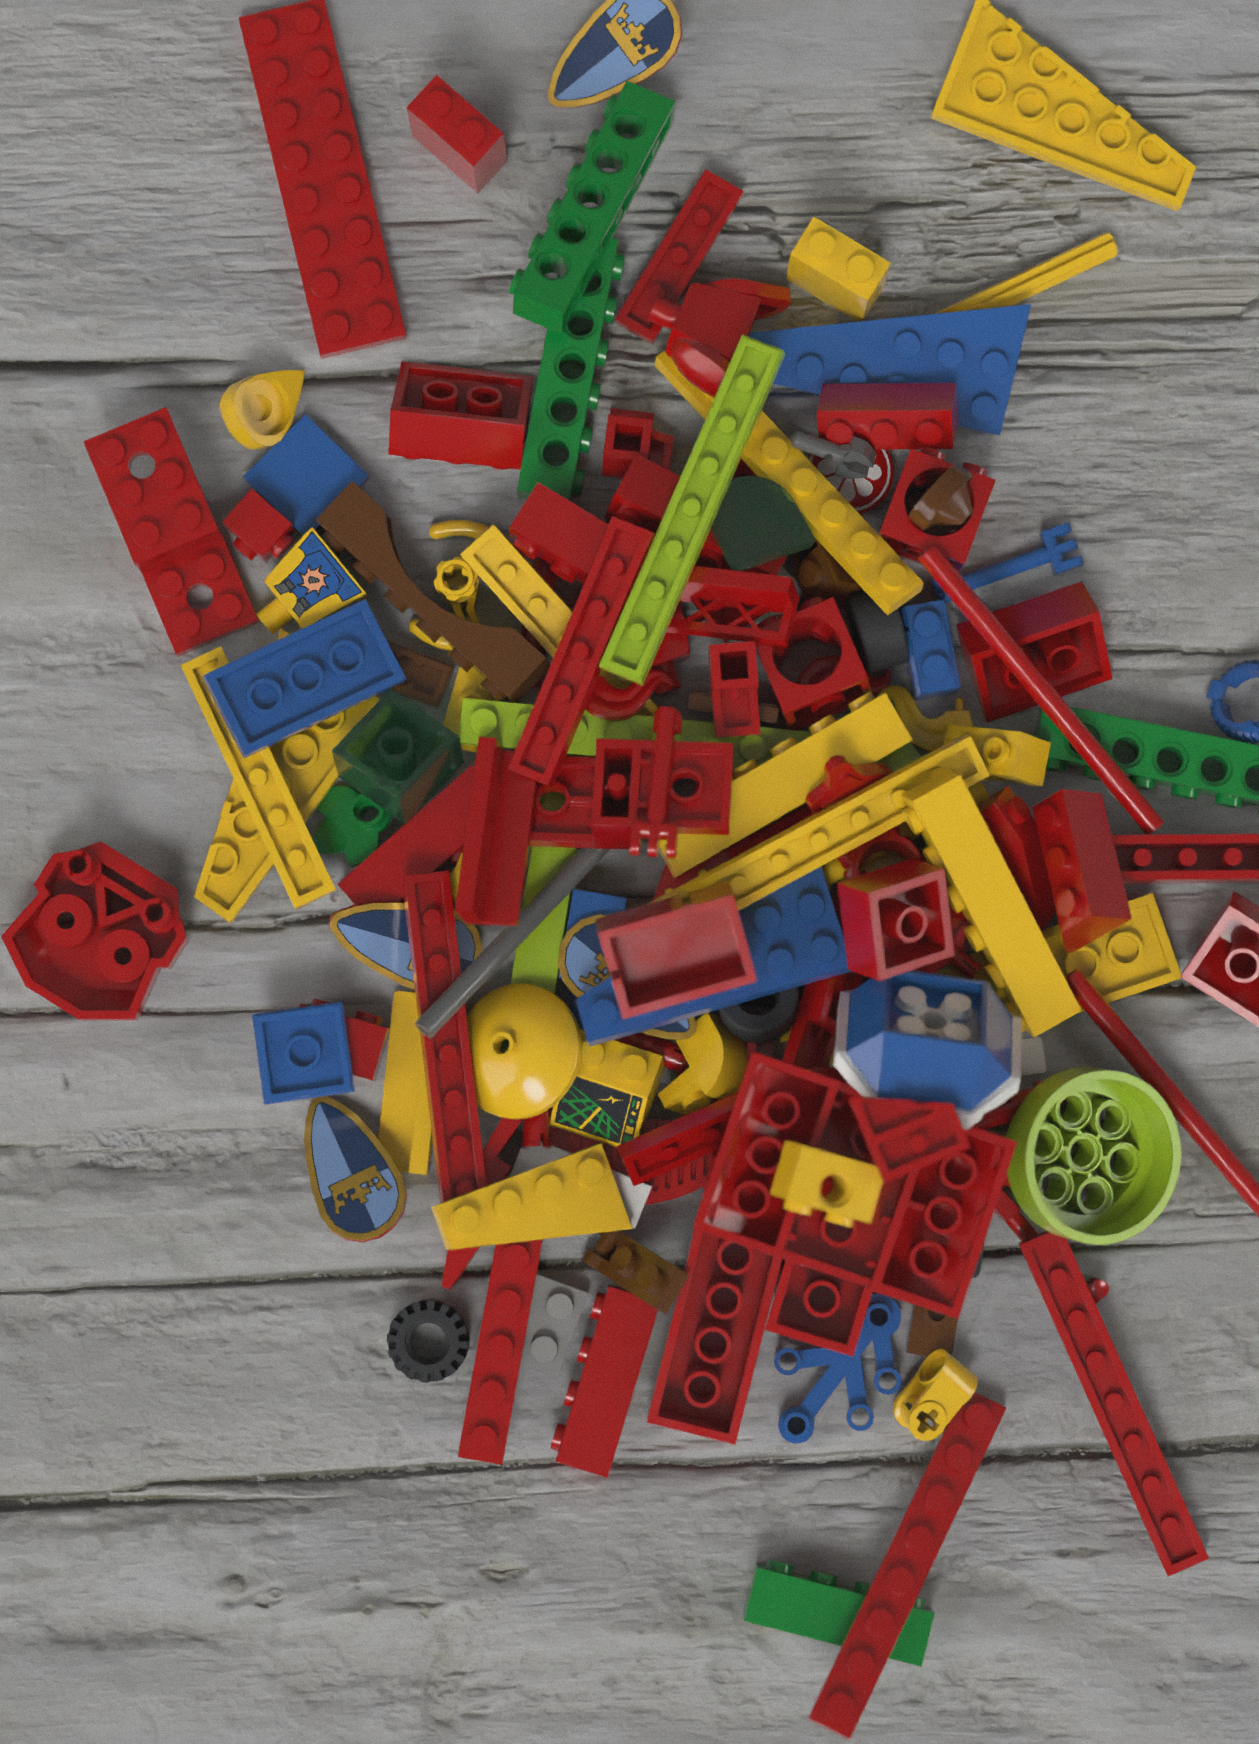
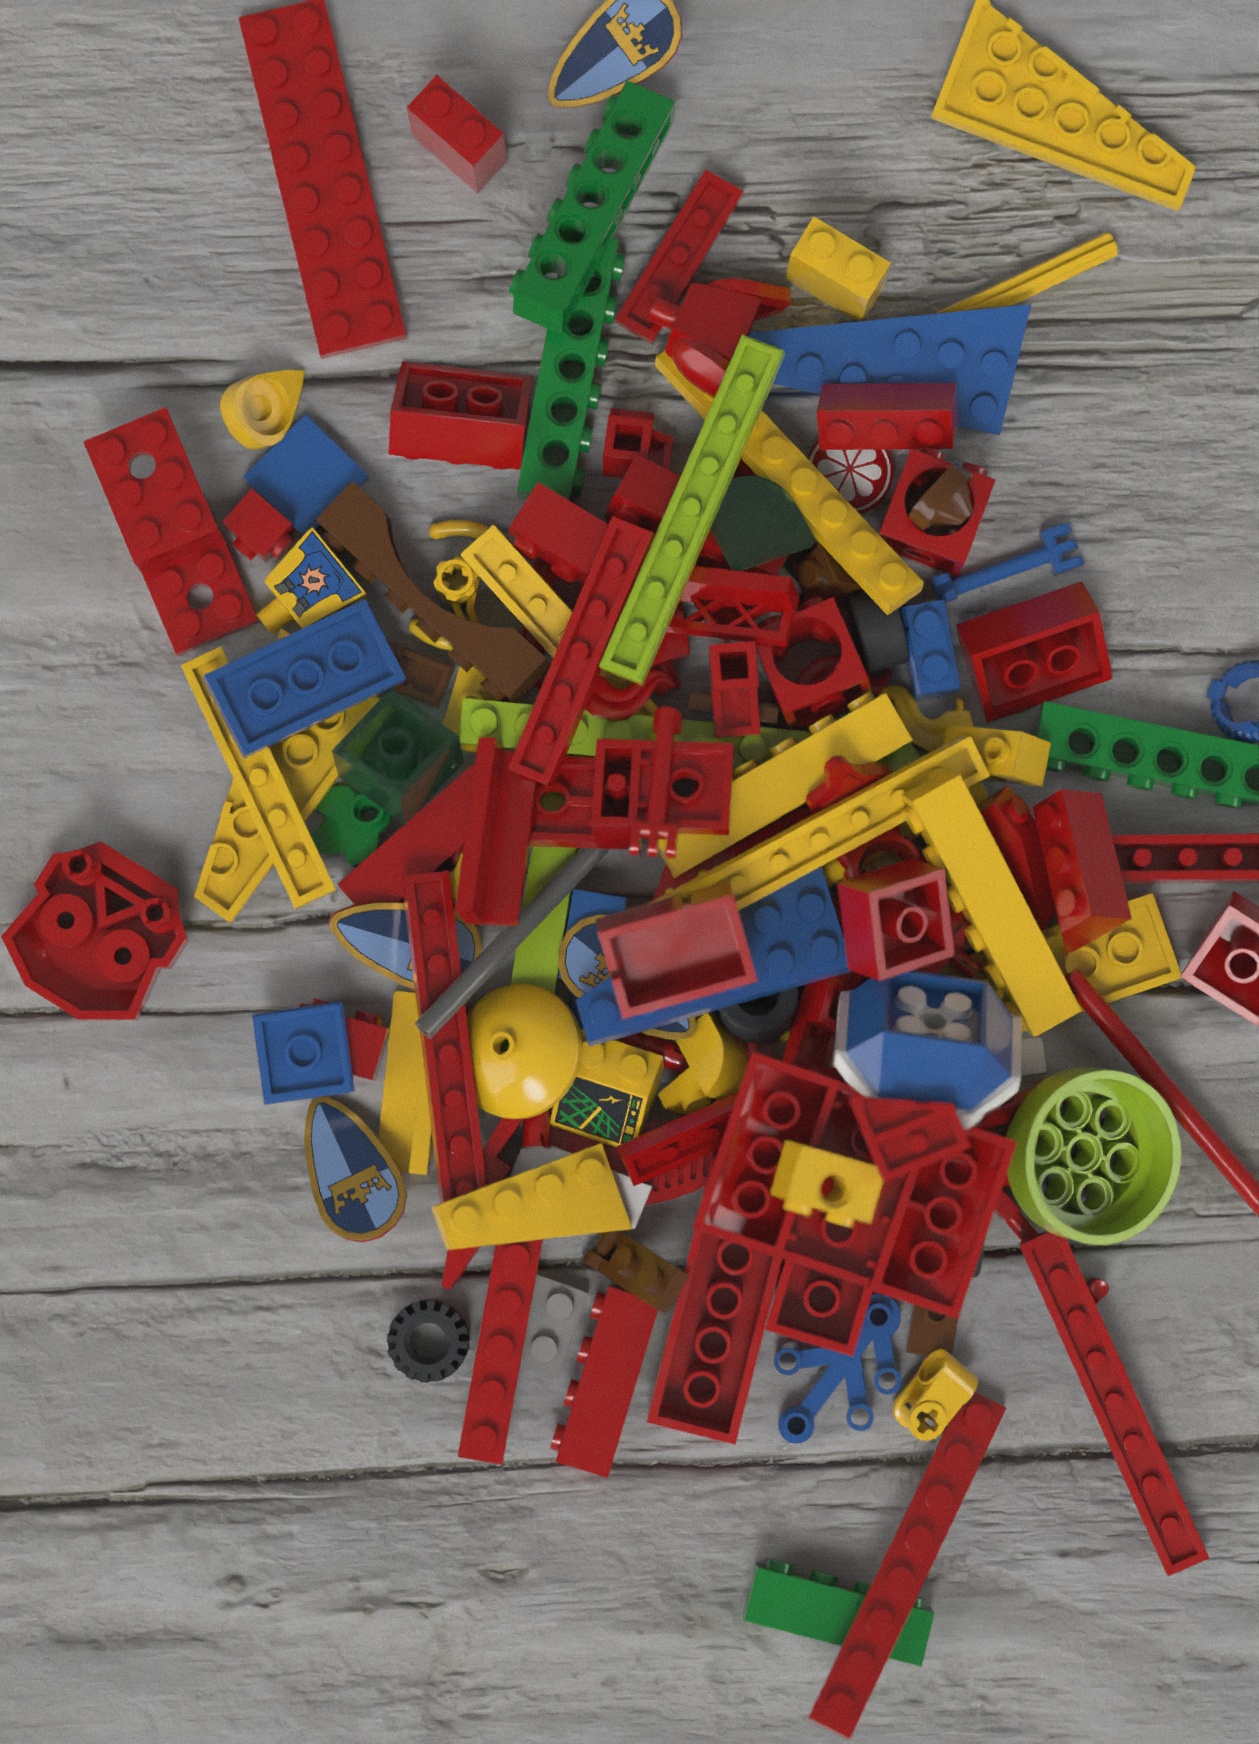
(850, 459): dark grey bar -> none
(1040, 689): red piece -> none

